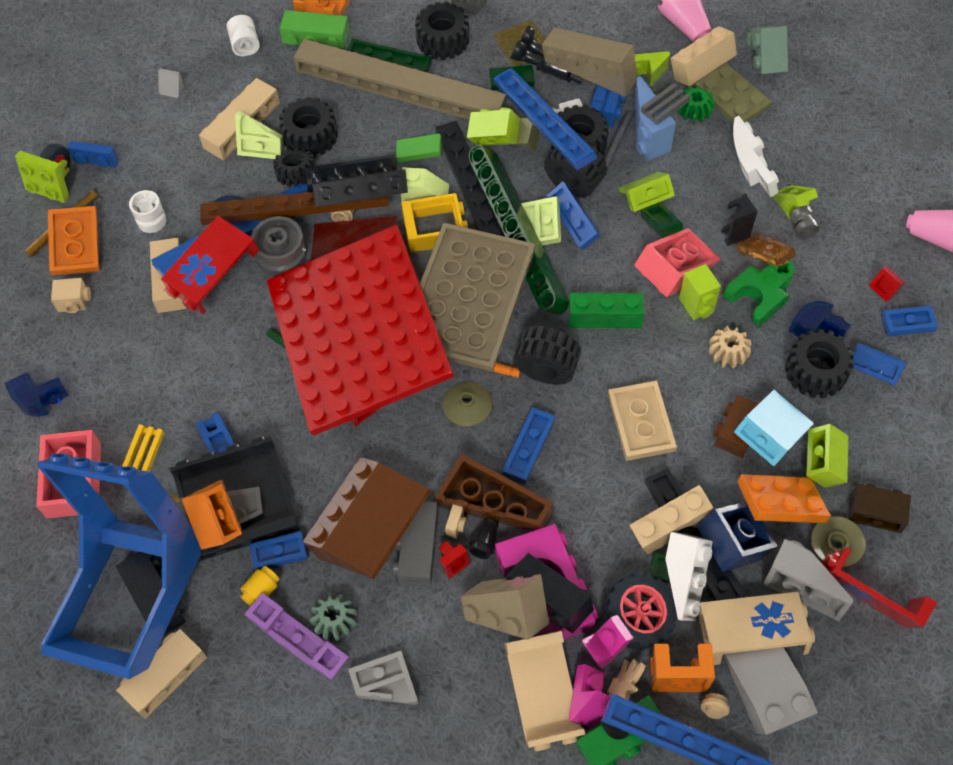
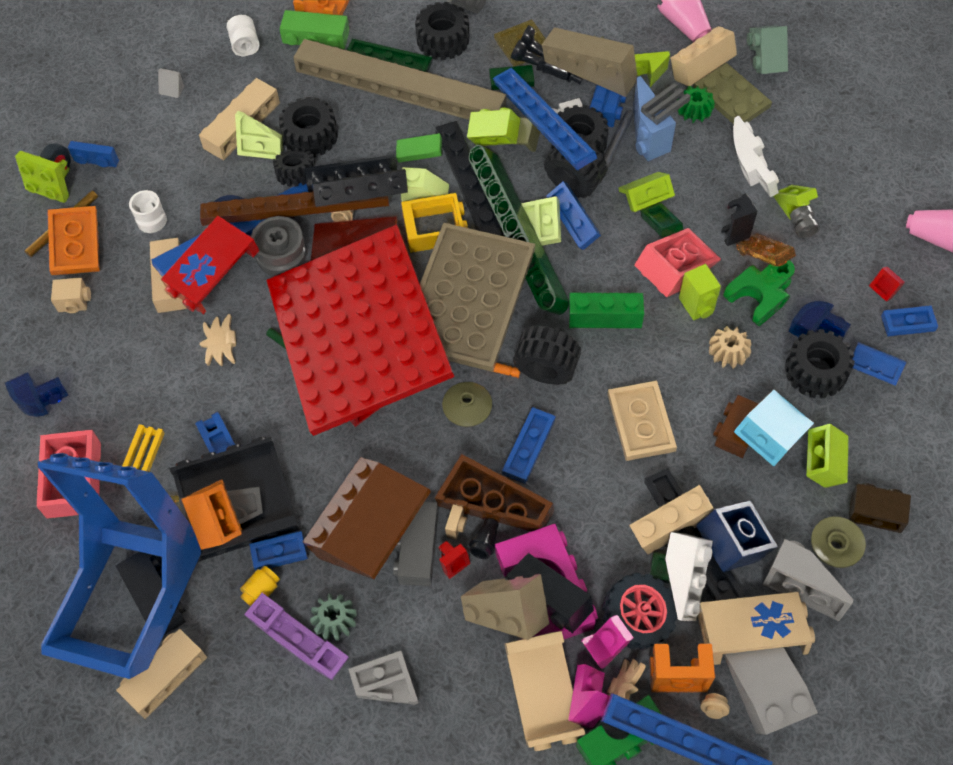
(219, 341): none -> tan piece
(783, 499): orange plate -> none
(912, 616): red panel -> none

